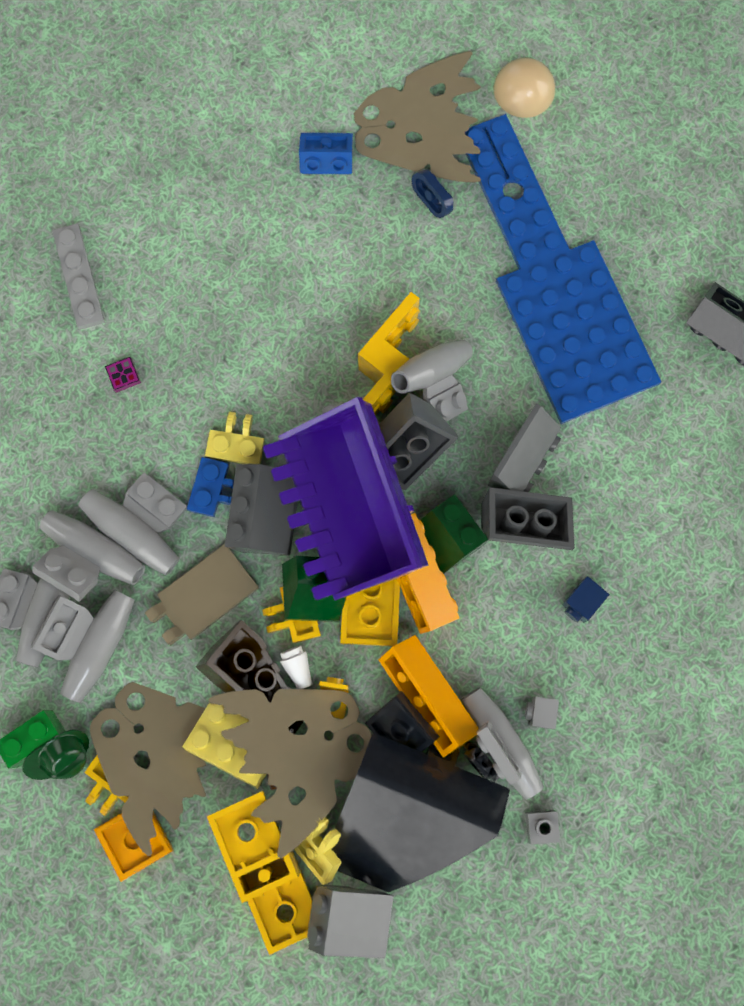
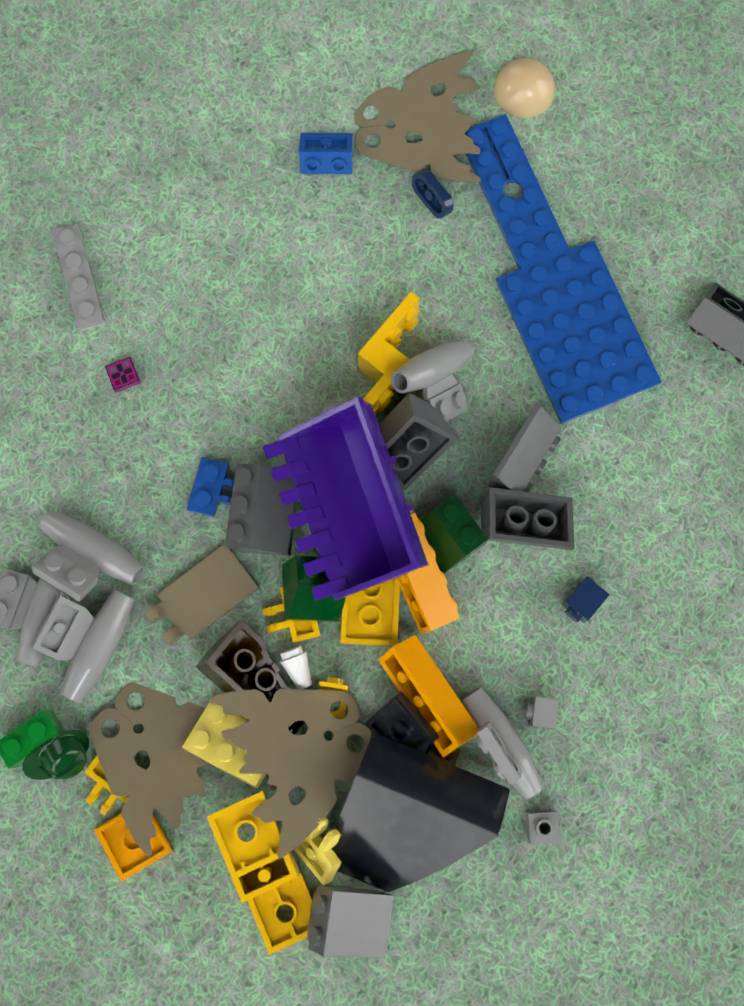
(137, 523): light grey plate -> none
(235, 447): light yellow hinge -> none
(480, 761): black gear -> none

